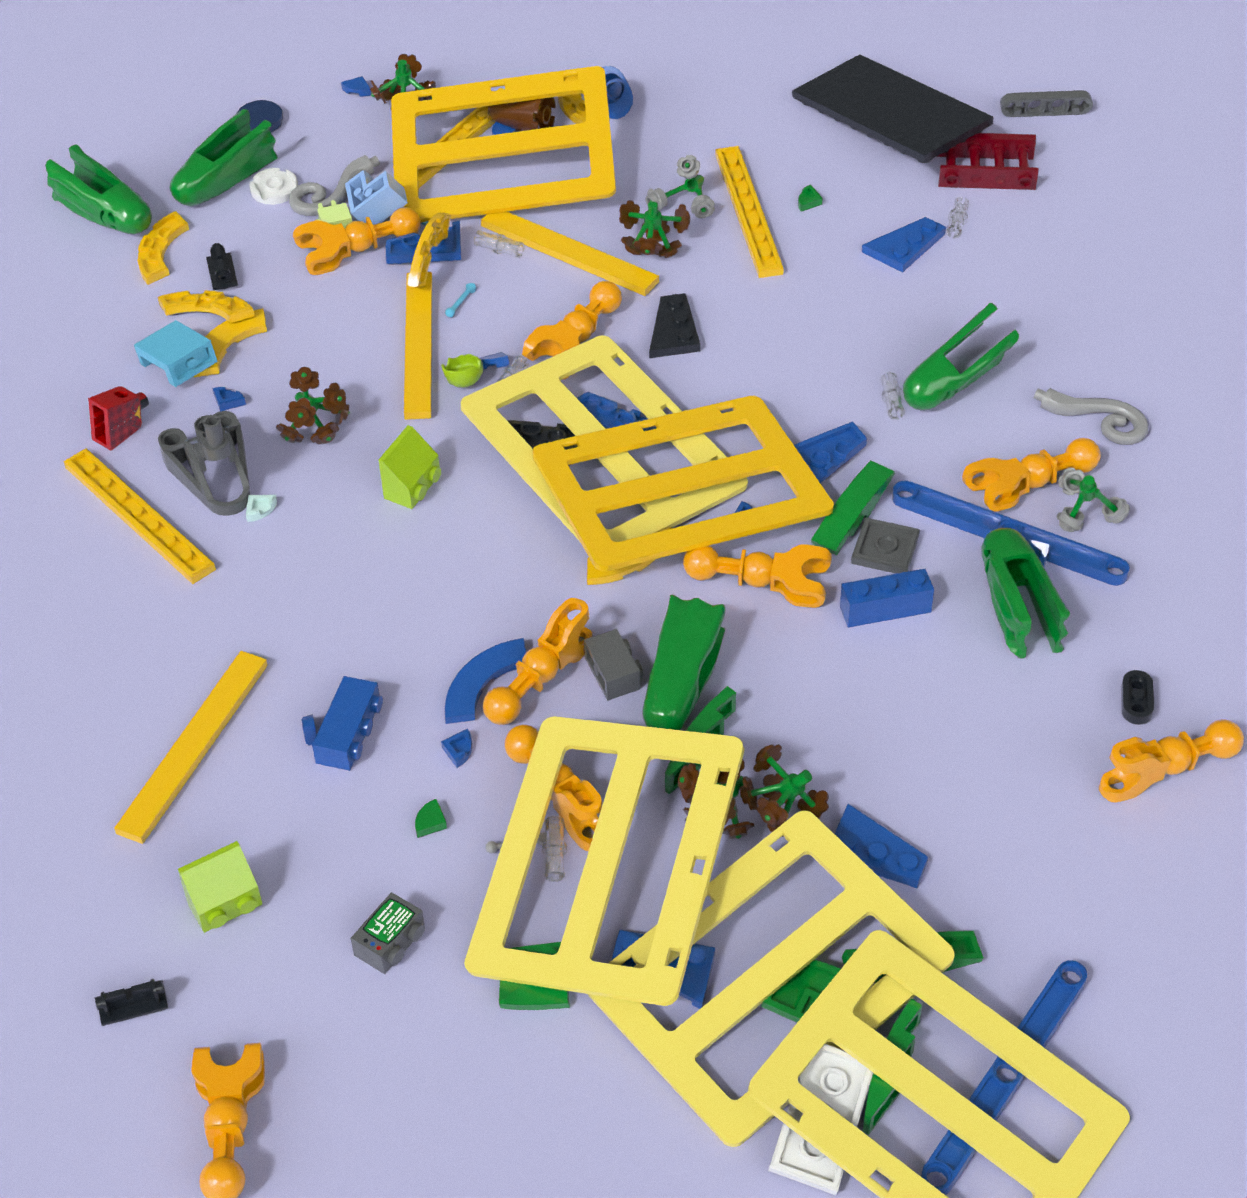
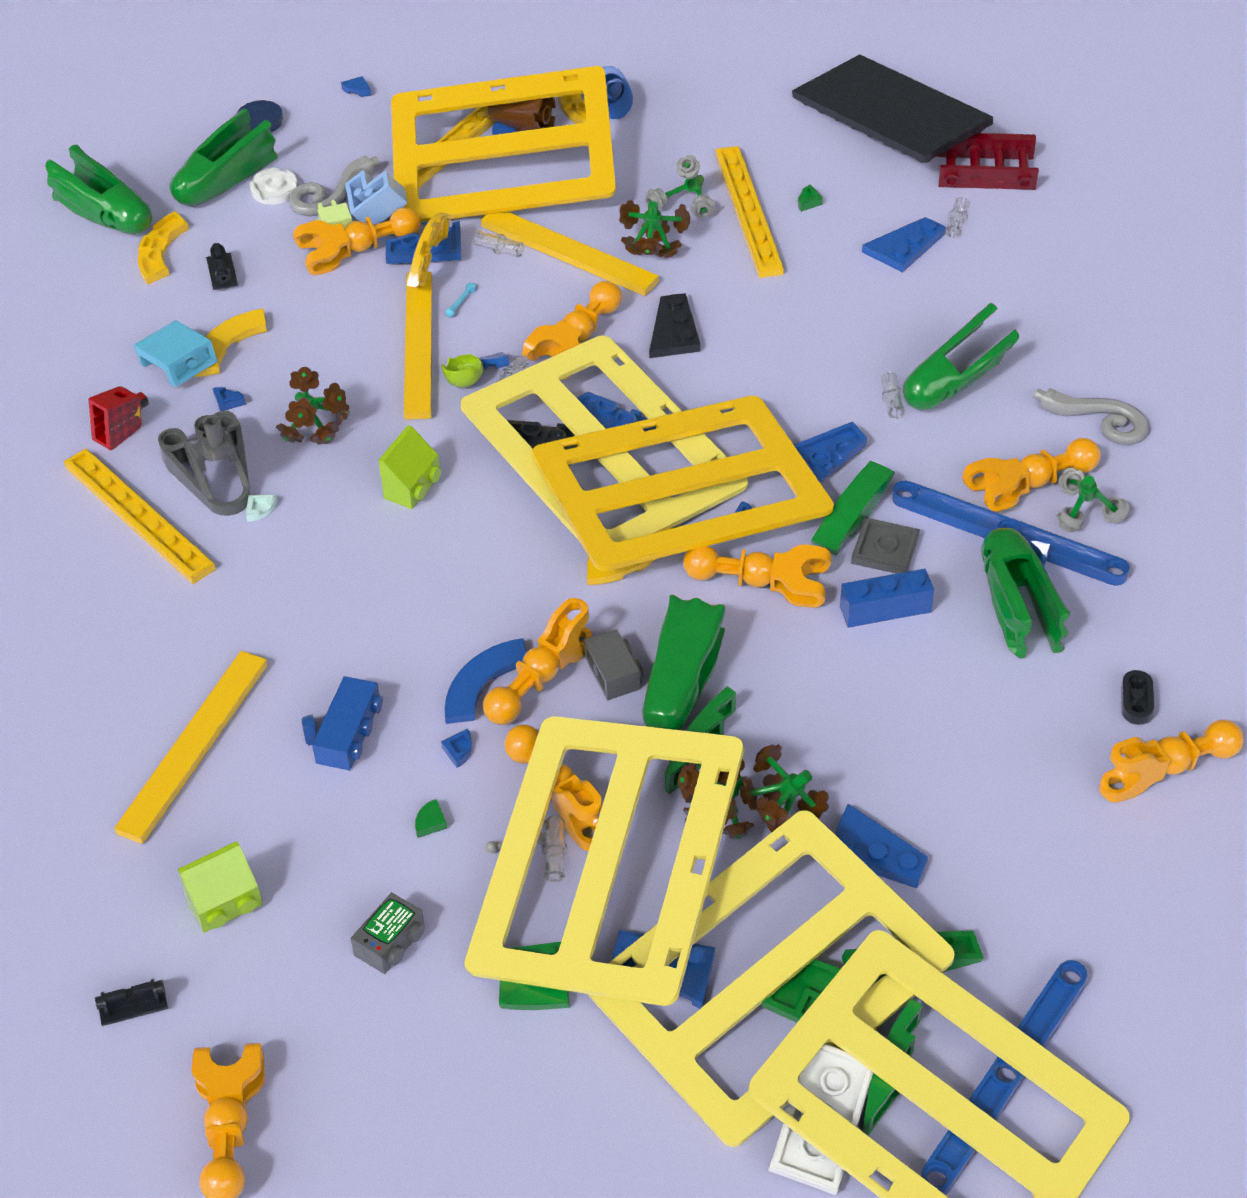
(213, 302): yellow tile -> none
(404, 76): plant -> none
(1045, 107): dark grey beam -> none

